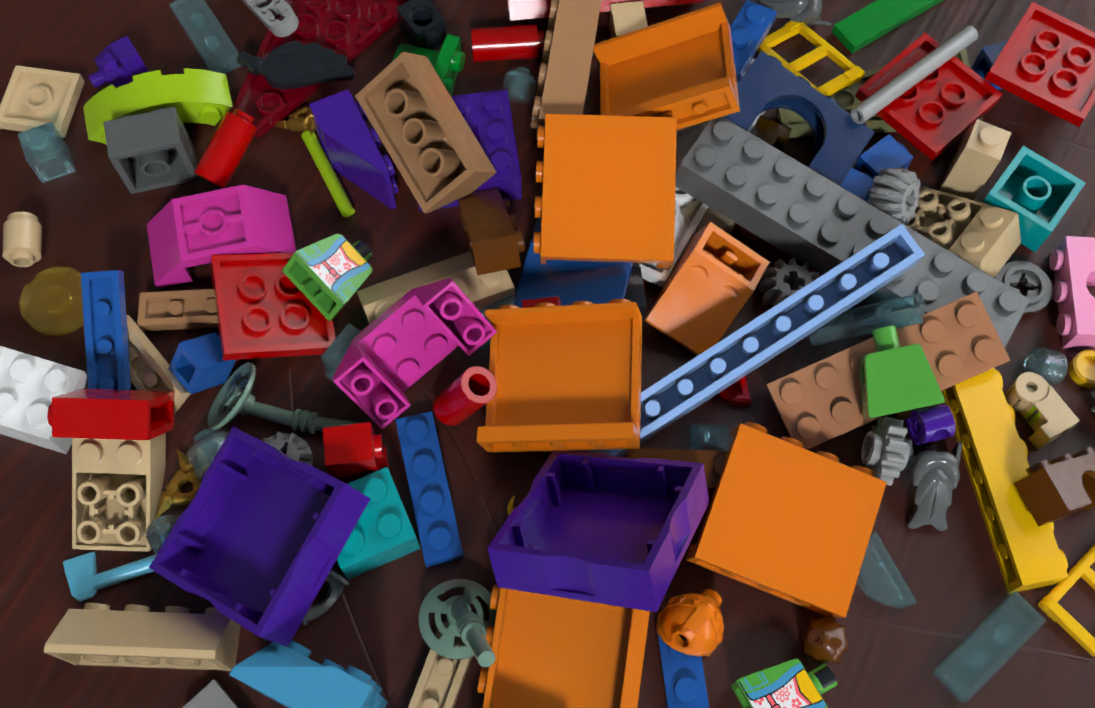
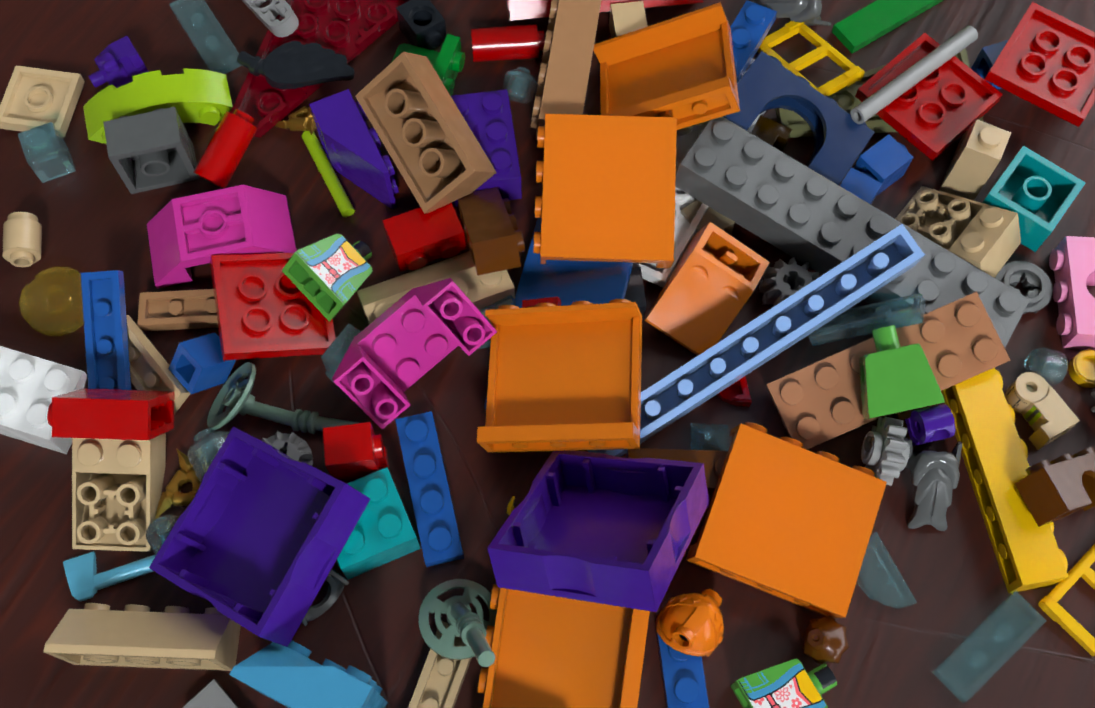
(424, 237): none -> red brick
(465, 396): red brick -> none
(896, 193): light grey gear -> none

